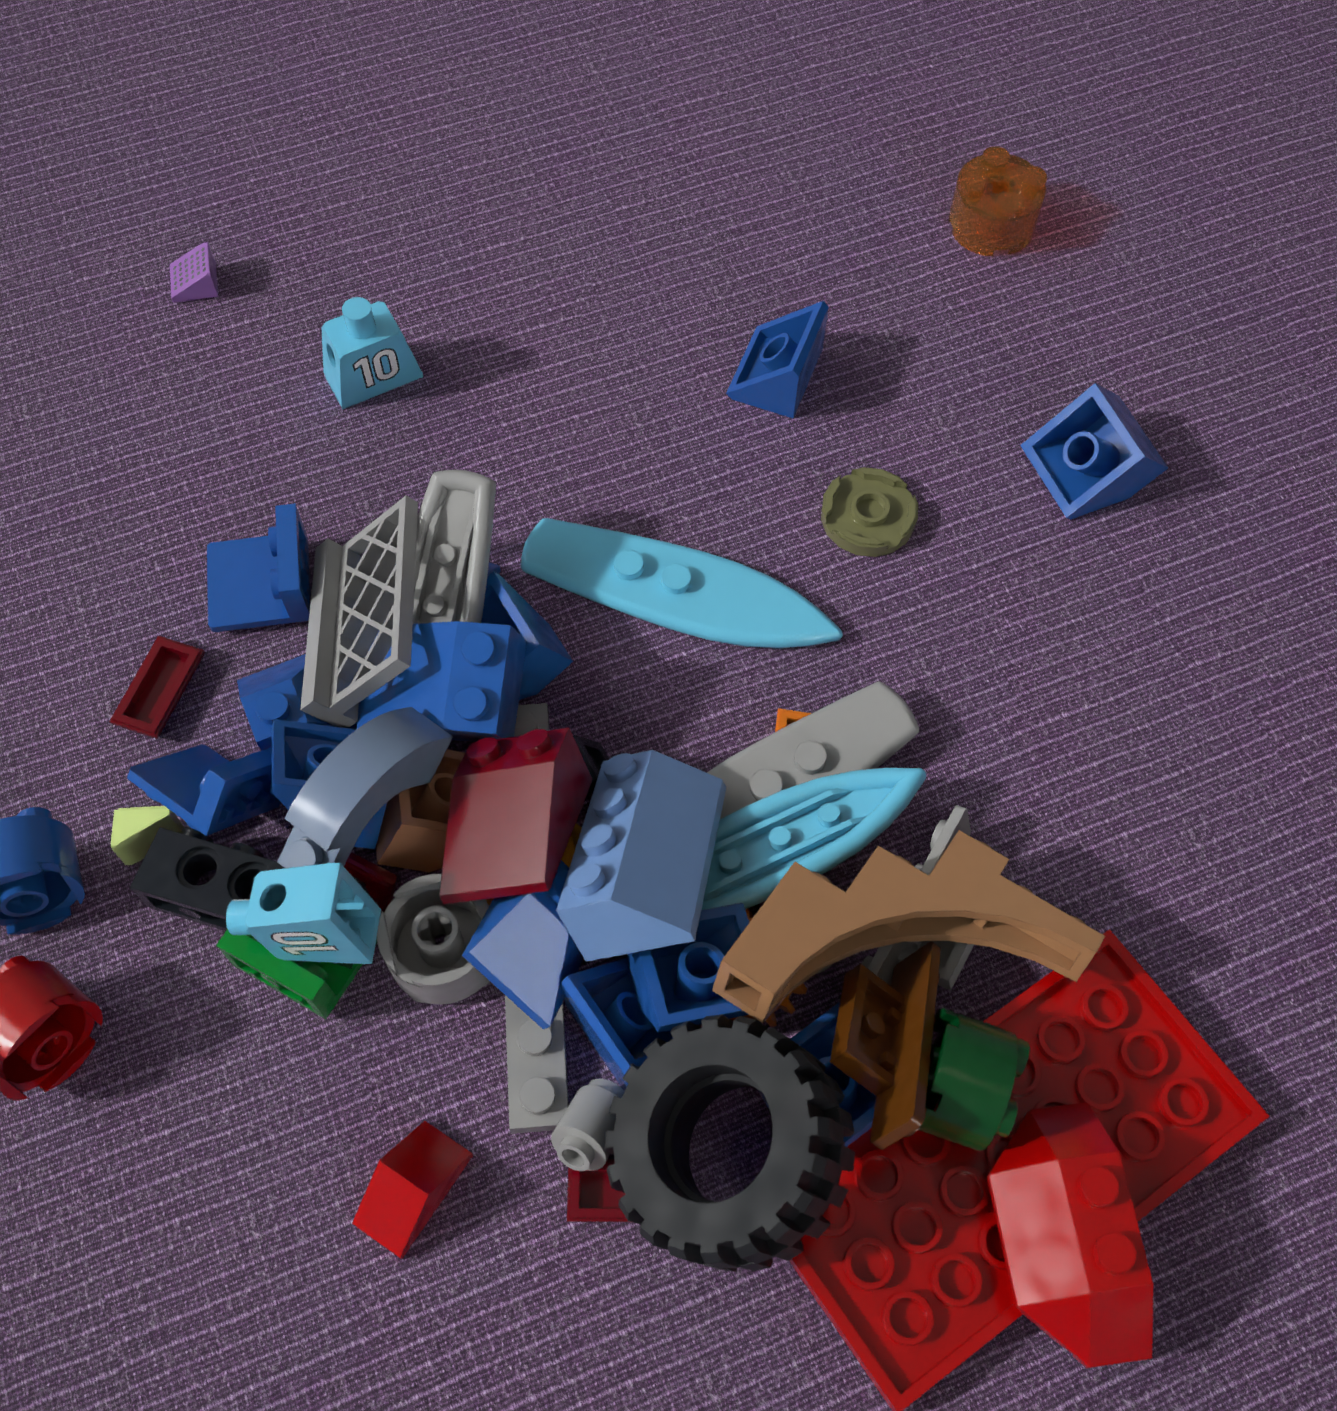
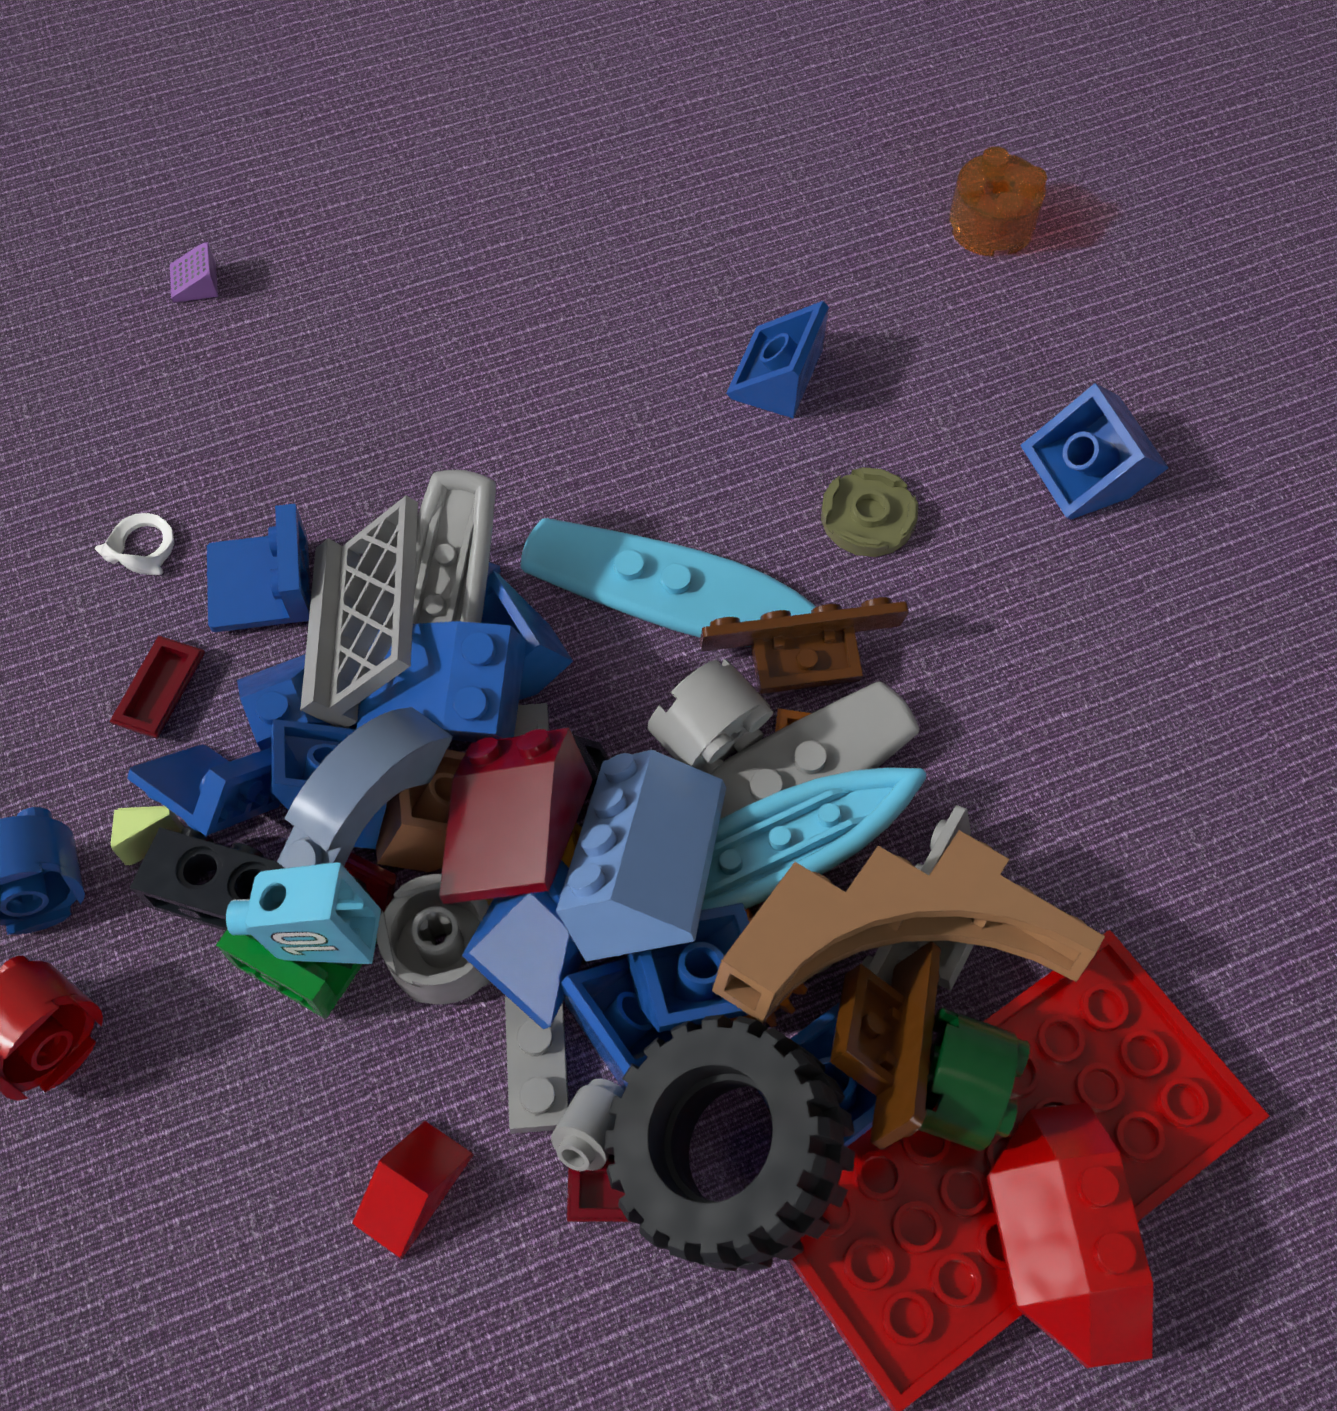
(150, 564): none -> white piece
(365, 353): medium azure torso -> none
(711, 717): none -> light grey brick
(804, 647): none -> reddish brown bracket

